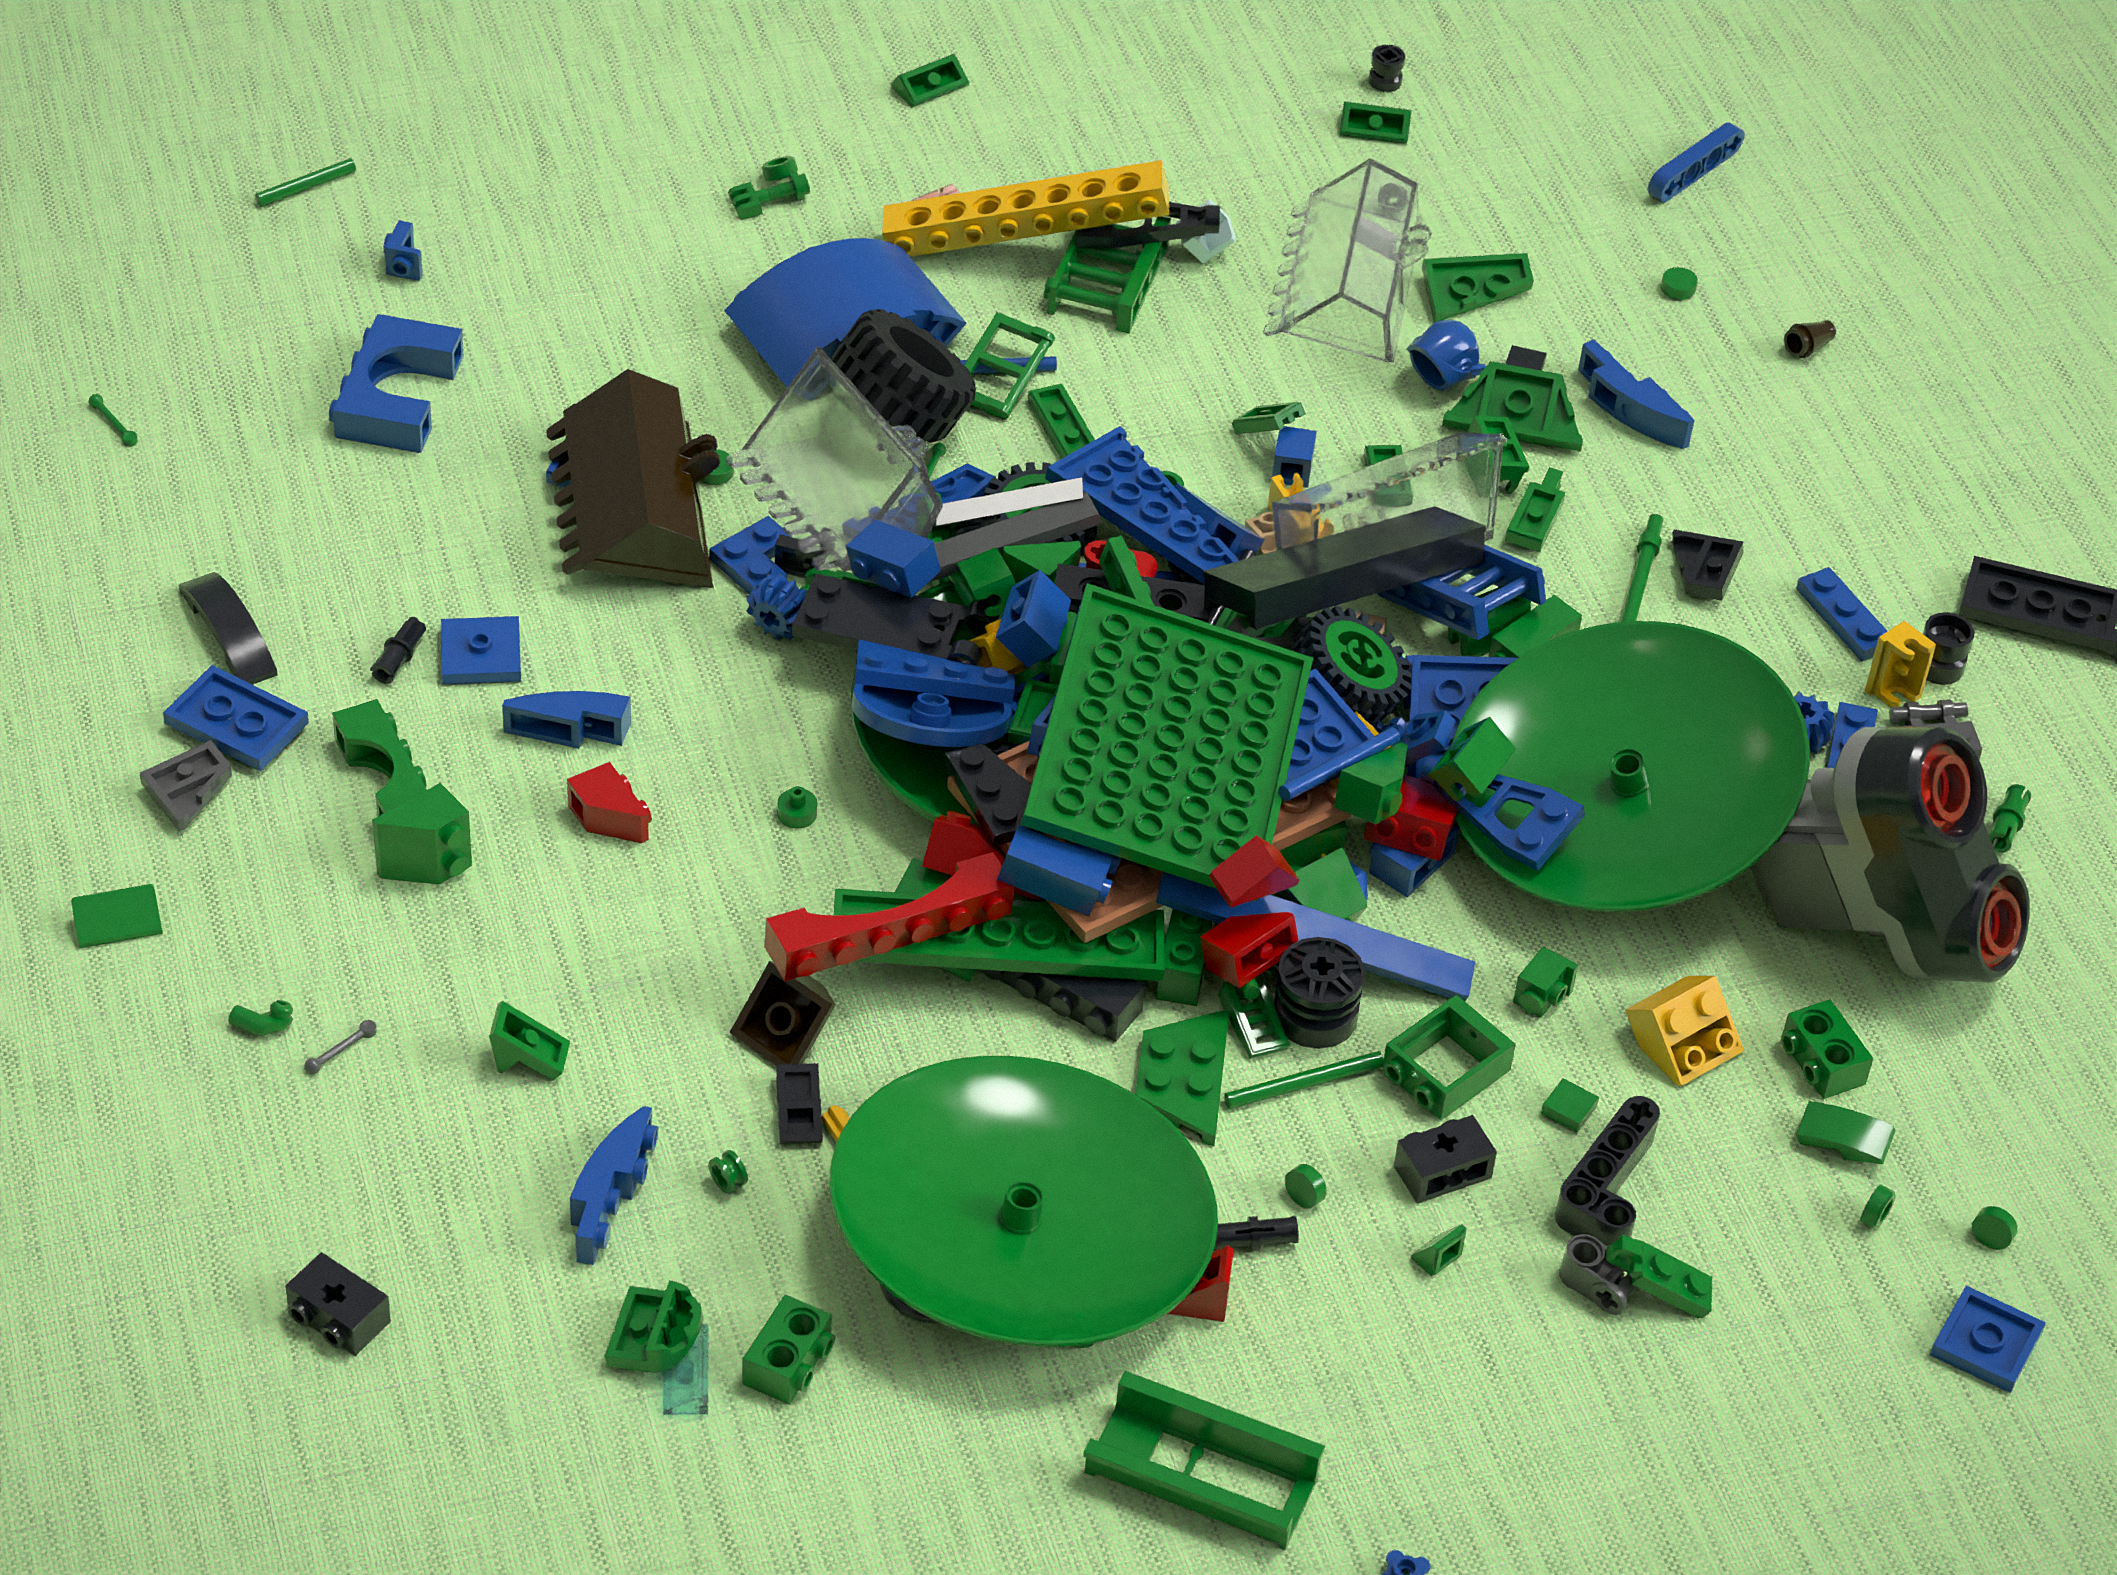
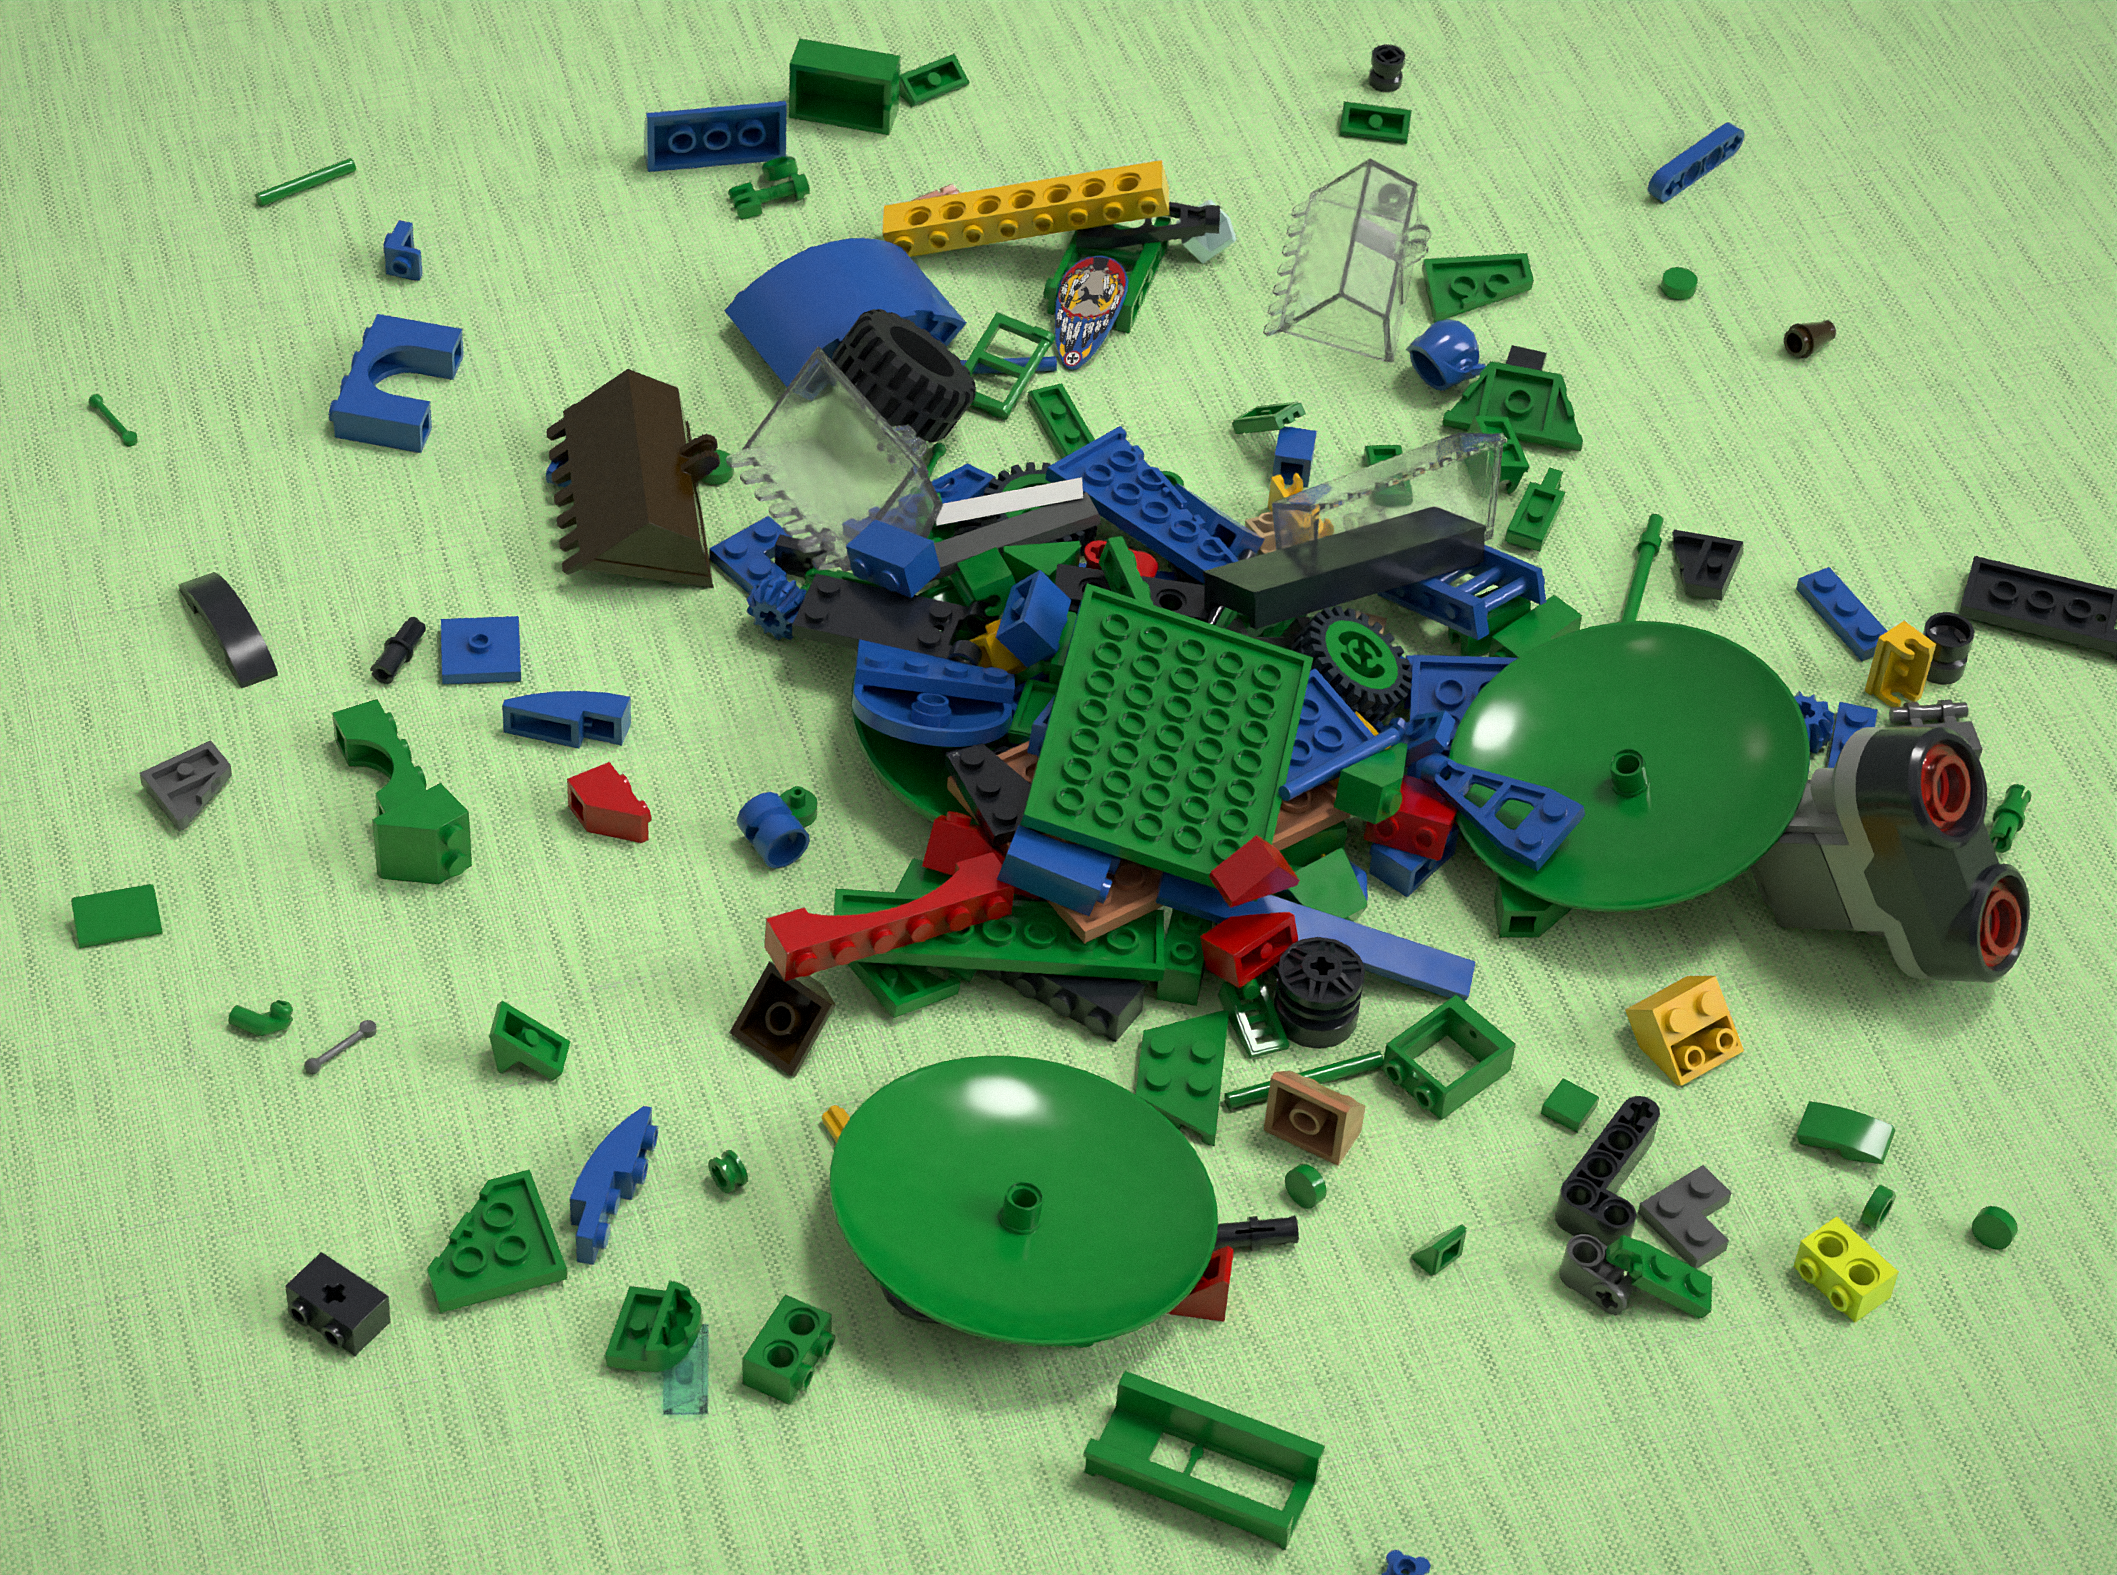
(236, 717): blue plate -> none
(498, 1247): none -> green plate
(715, 136): none -> blue slope
(773, 830): none -> blue wheel
(799, 1103): black slope -> none
(844, 86): none -> green piece
(903, 986): none -> green wing
(1088, 307): none -> shield
(1312, 1116): none -> nougat slope
(1445, 1158): black brick -> none
(1473, 759): green hinge -> none
(1522, 913): none -> green slope
(1545, 982): green brick -> none
(1633, 402): blue slope -> none
(1681, 1213): none -> dark grey plate
(1826, 1049): green brick -> none
(1845, 1269): none -> neon yellow brick
(1988, 1339): blue tile -> none

